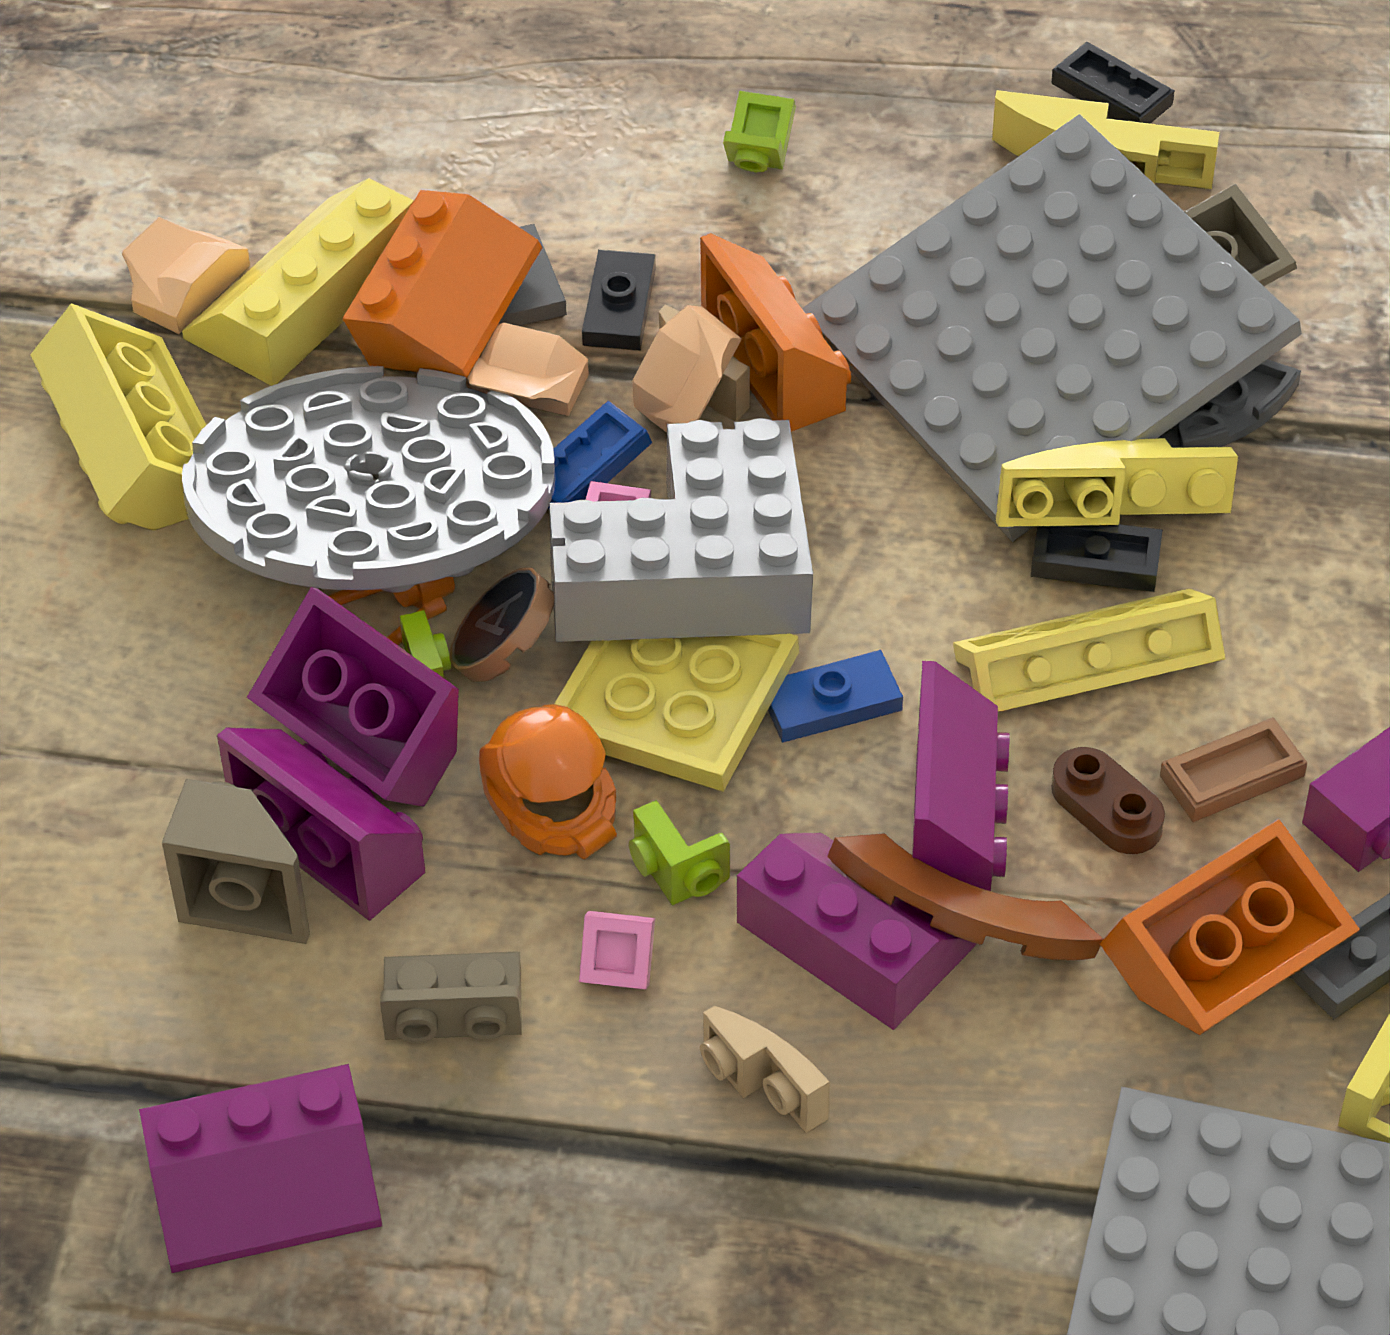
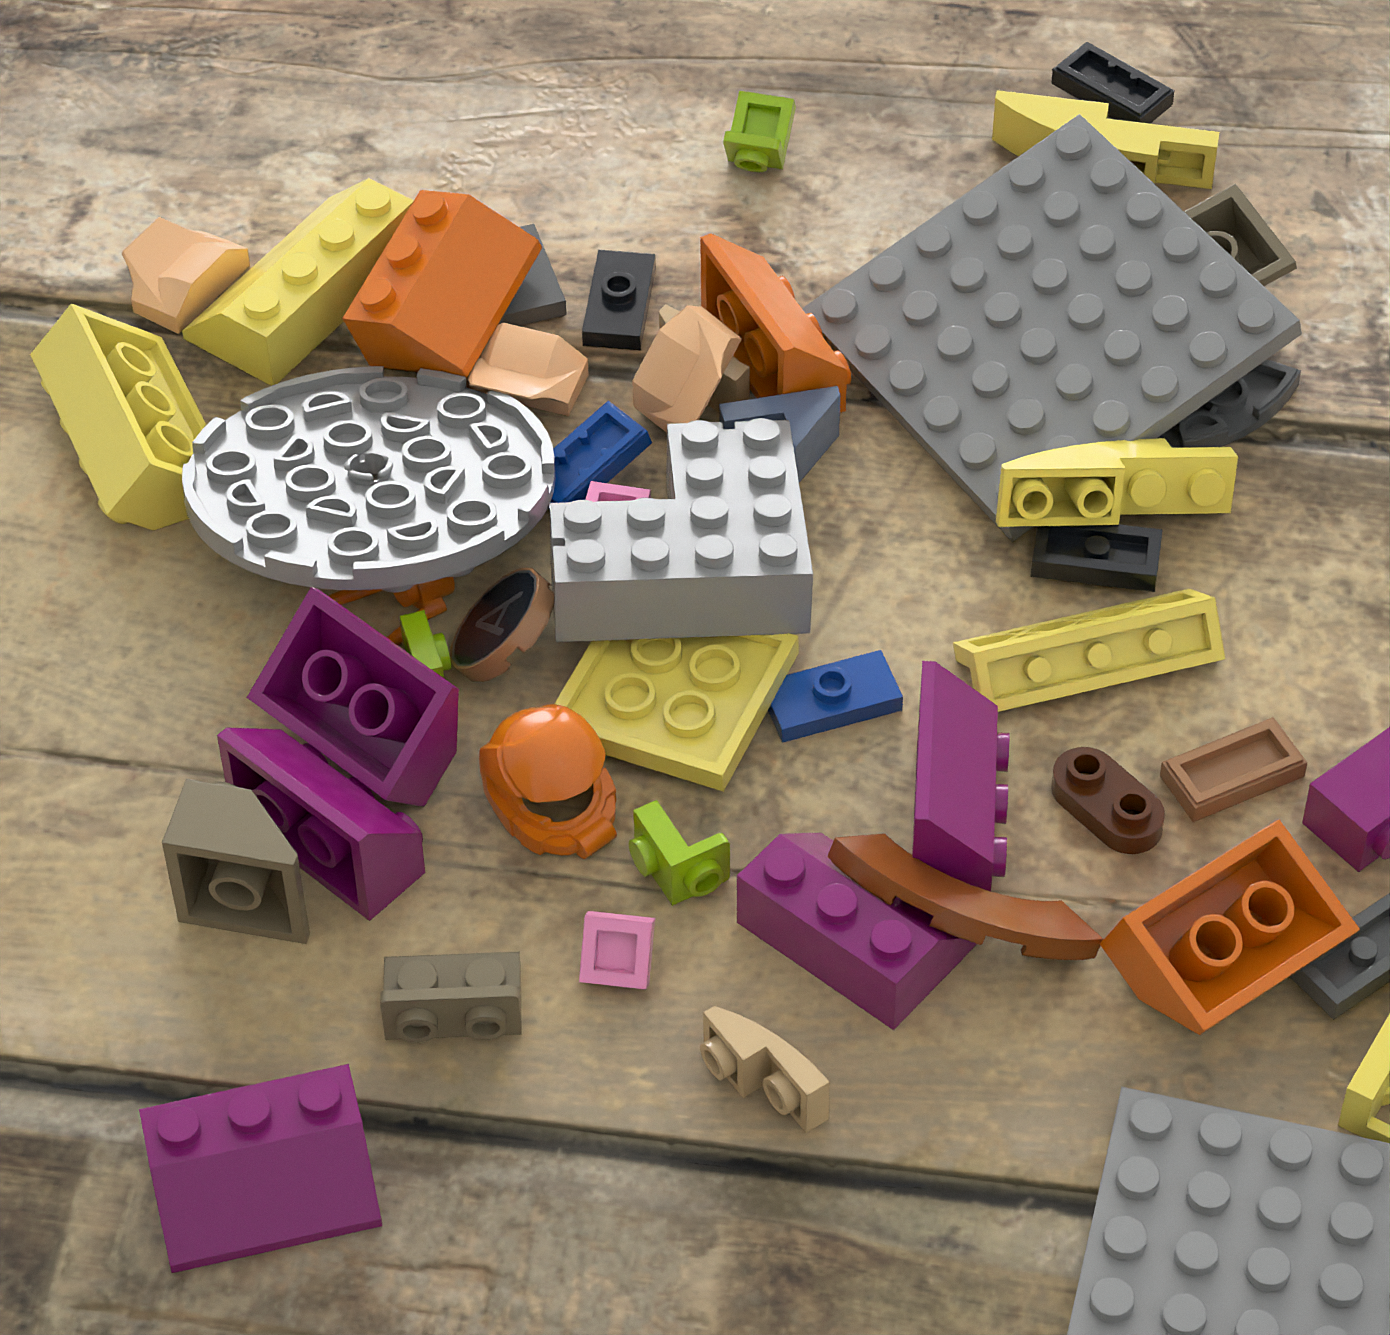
(812, 419): none -> sand blue slope

